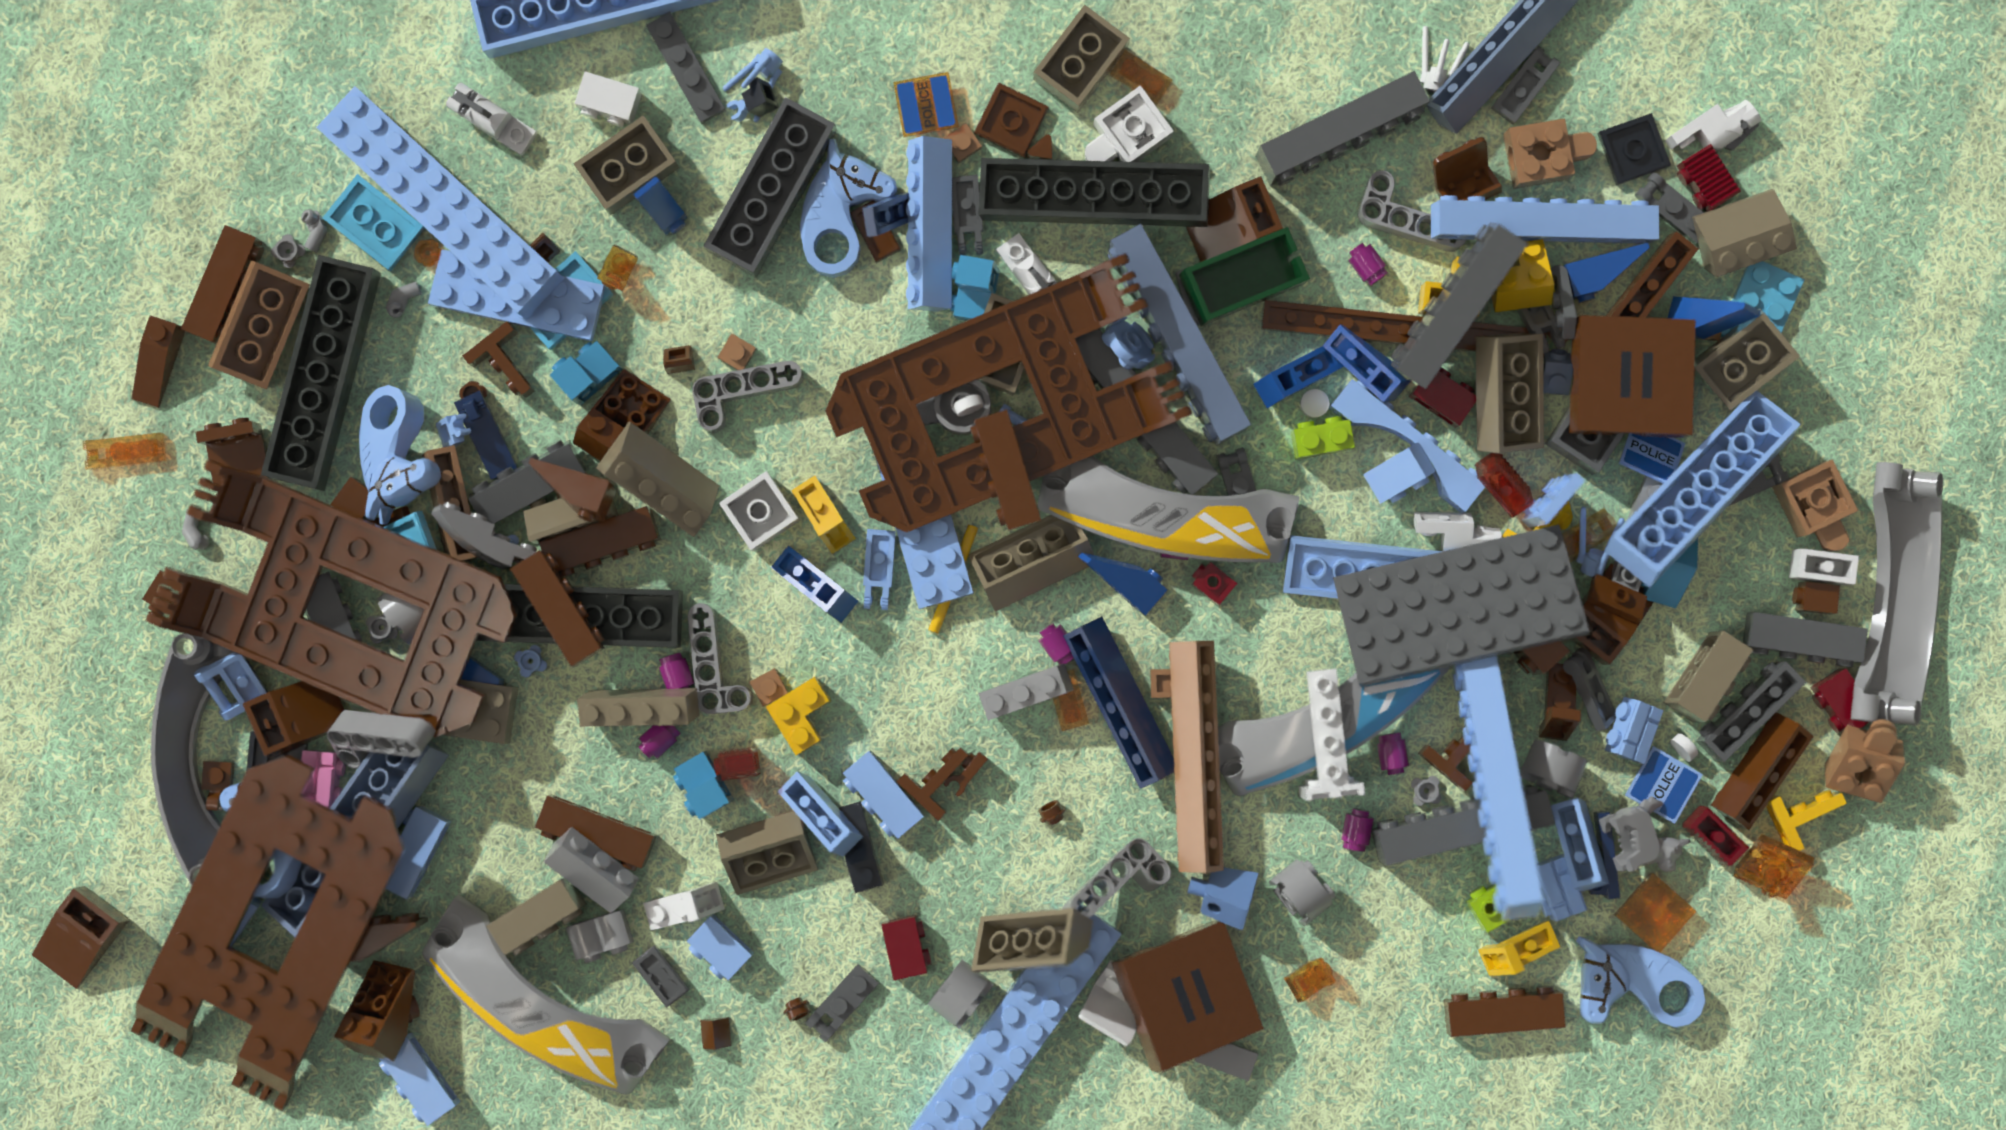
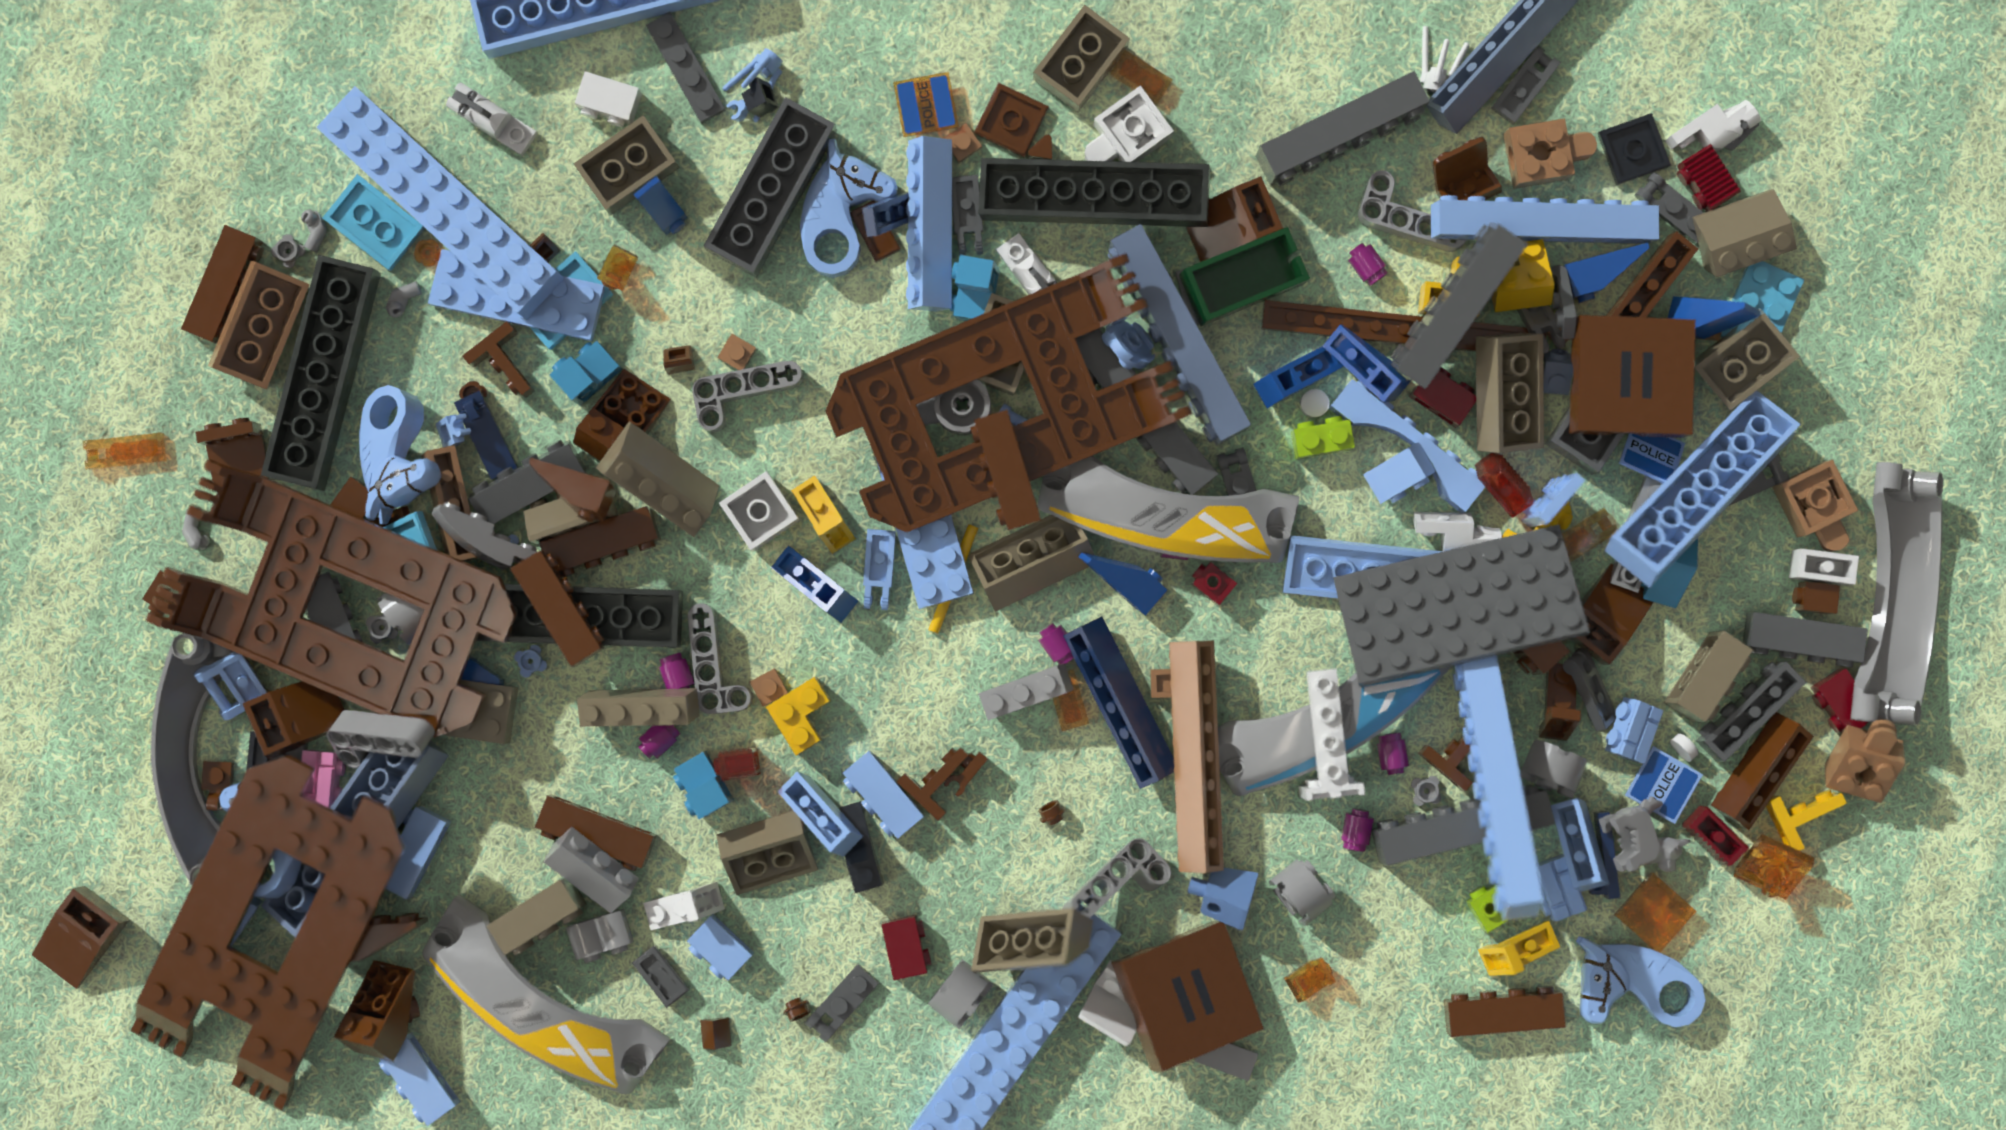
(156, 360): reddish brown slope -> none
(968, 405): white tile -> none
(1595, 560): light blue plant -> none
(1617, 598): reddish brown plate -> none

